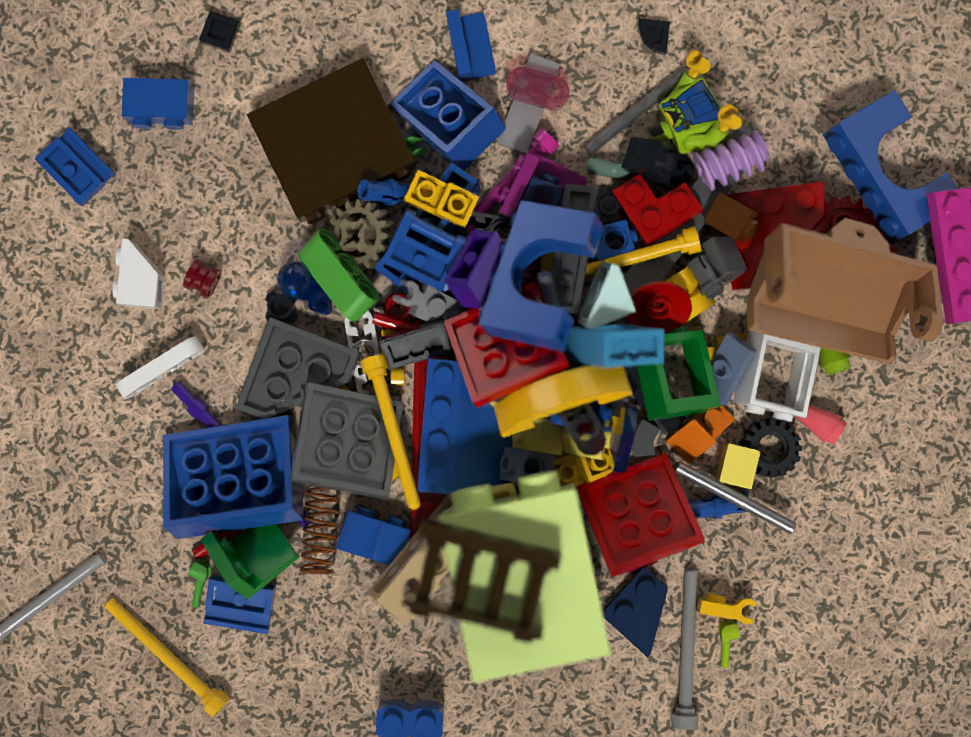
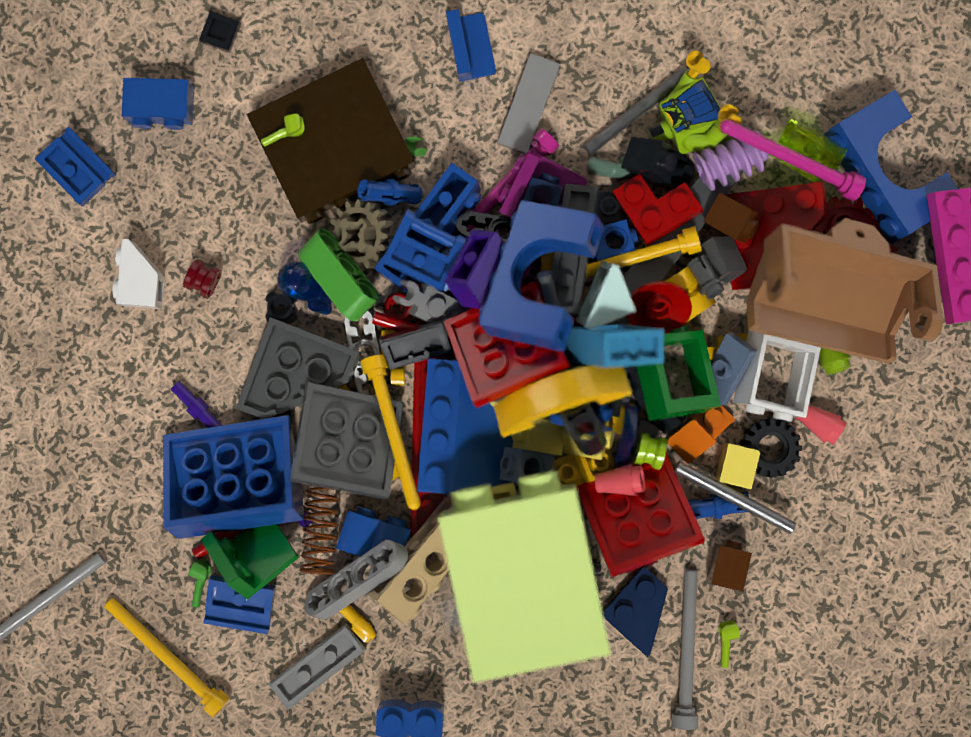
(153, 370): white beam -> none
(293, 127): none -> lime hand
(317, 666): none -> light grey tile
(356, 586): none -> light grey beam
(359, 623): none -> yellow piece
(441, 199): yellow slope -> none
(448, 115): blue slope -> none
(506, 554): dark brown fence -> none
(536, 91): clear pink plate -> none
(622, 480): none -> coral cone
(650, 450): none -> lime wheel
(655, 34): black tile -> none
(717, 606): yellow plate -> none
(729, 565): none -> reddish brown brick
(812, 145): none -> clear neon green panel
(848, 184): none -> dark pink piece

